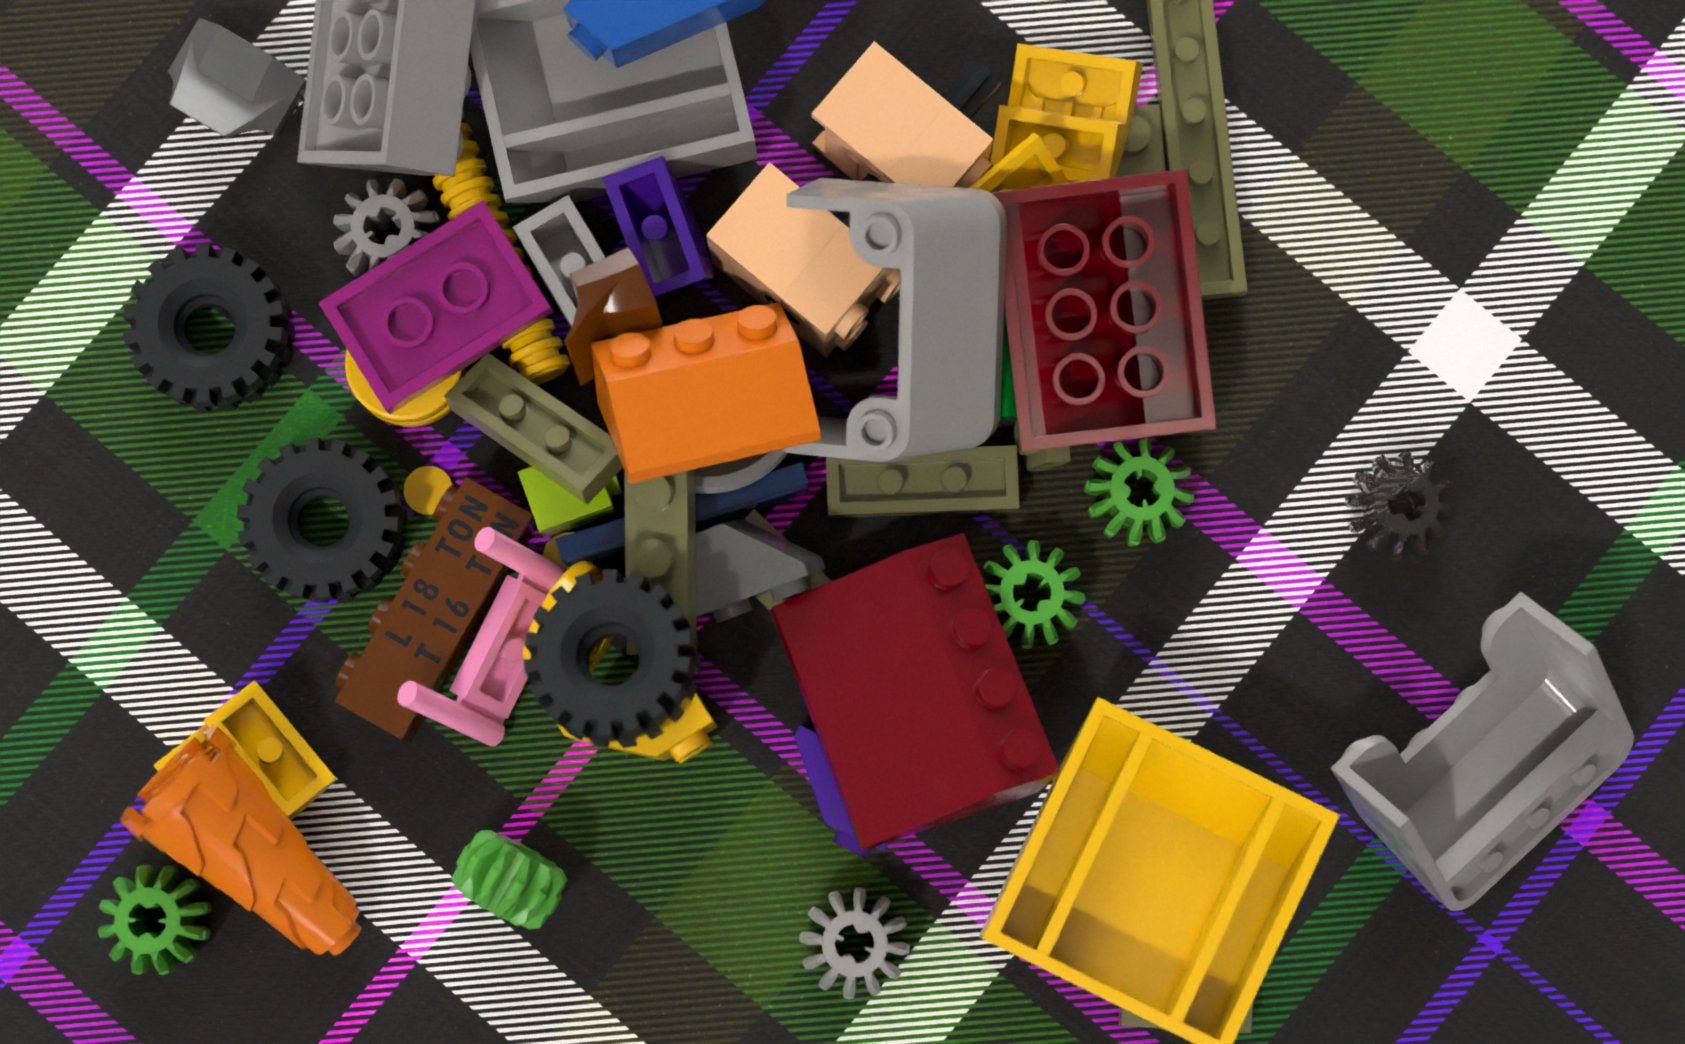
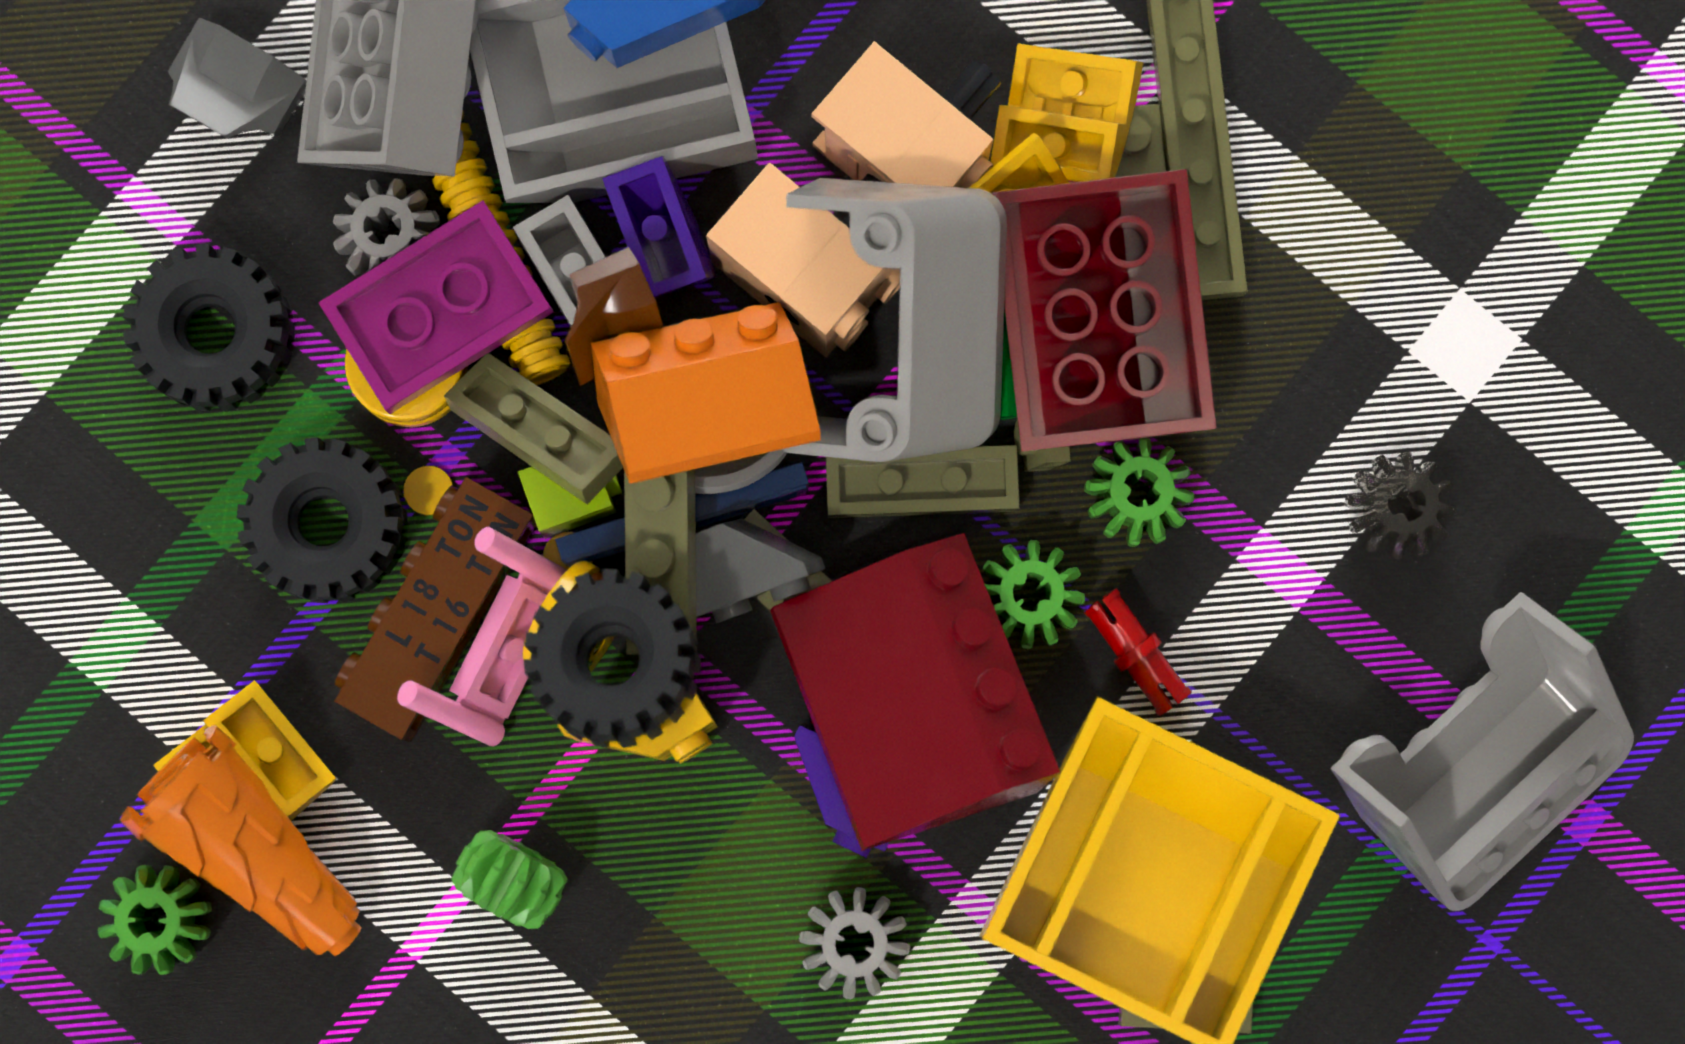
(1137, 652): none -> red pin

